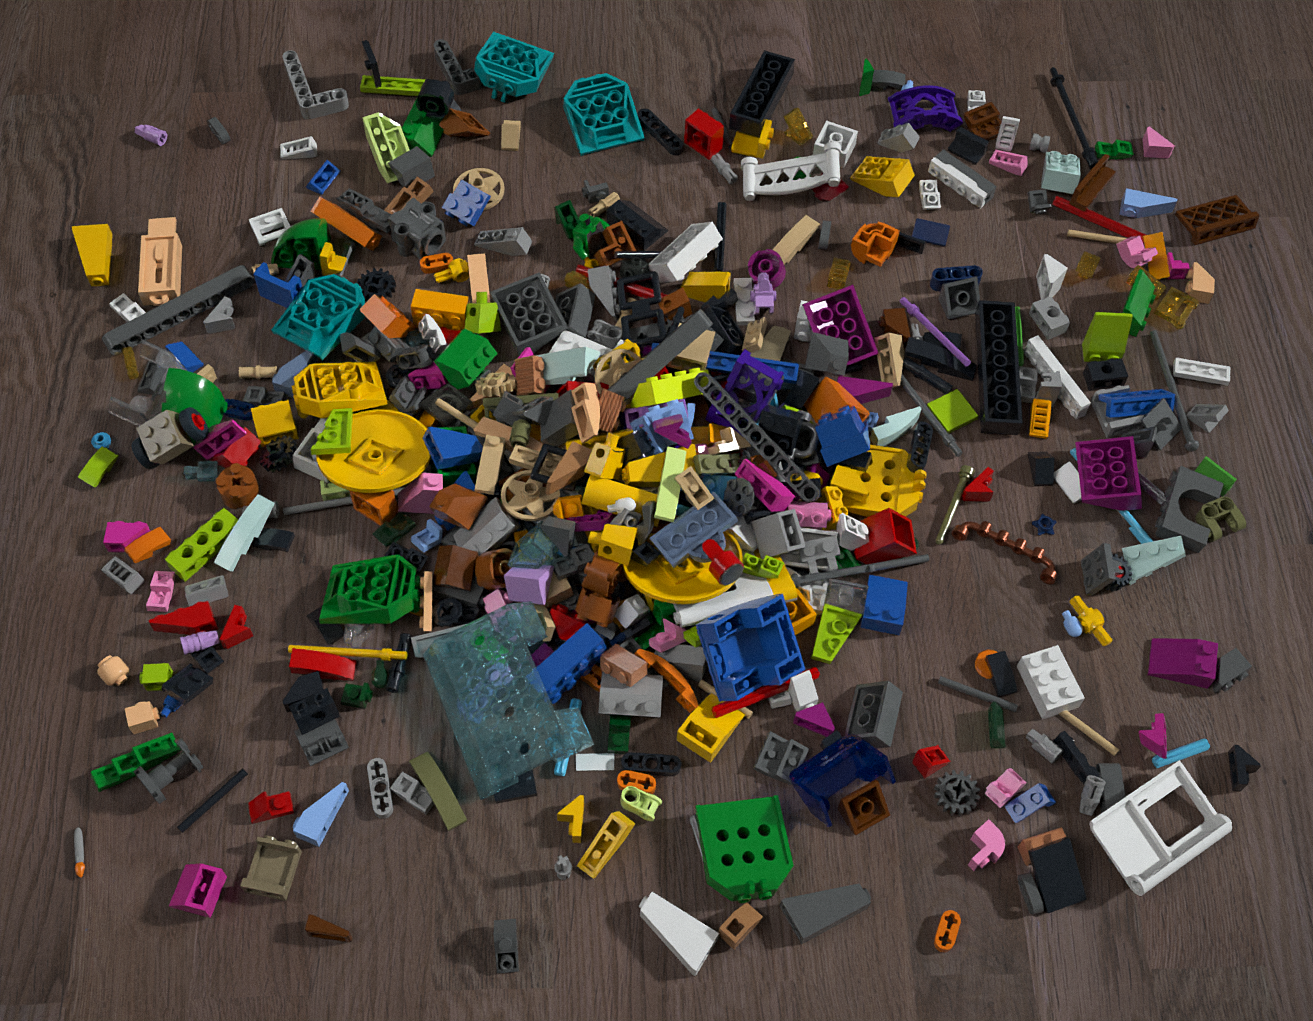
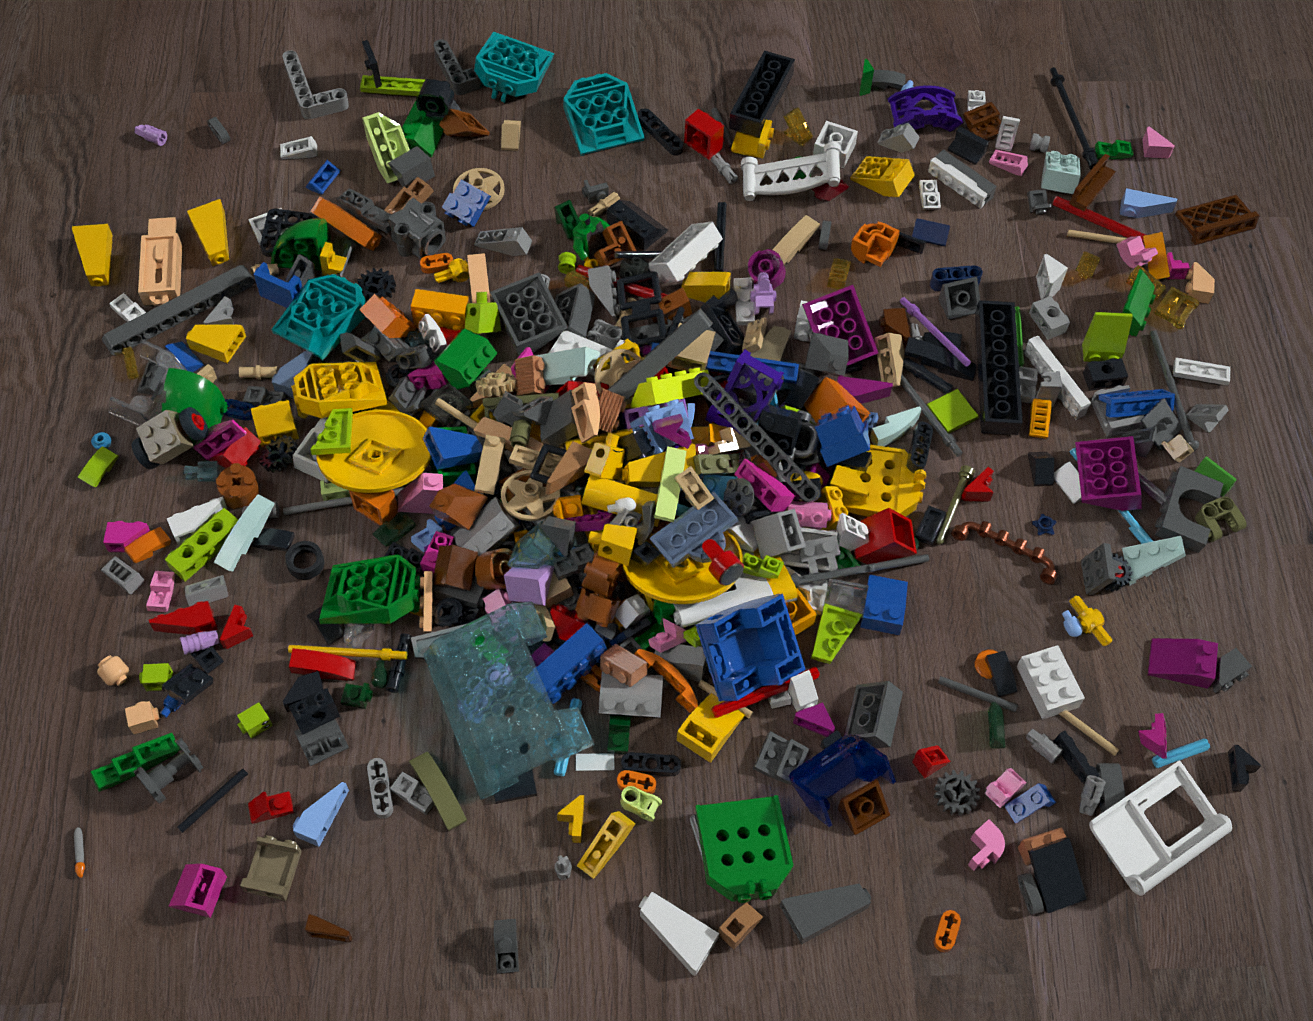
(187, 523): none -> white slope
(211, 230): none -> yellow slope
(216, 340): none -> yellow slope
(254, 721): none -> lime brick
(277, 225): none -> black beam
(301, 547): none -> black tyre
(429, 559): none -> dark pink slope
(567, 262): none -> lime wheel
(930, 525): none -> black plate
(1178, 448): none -> tan panel

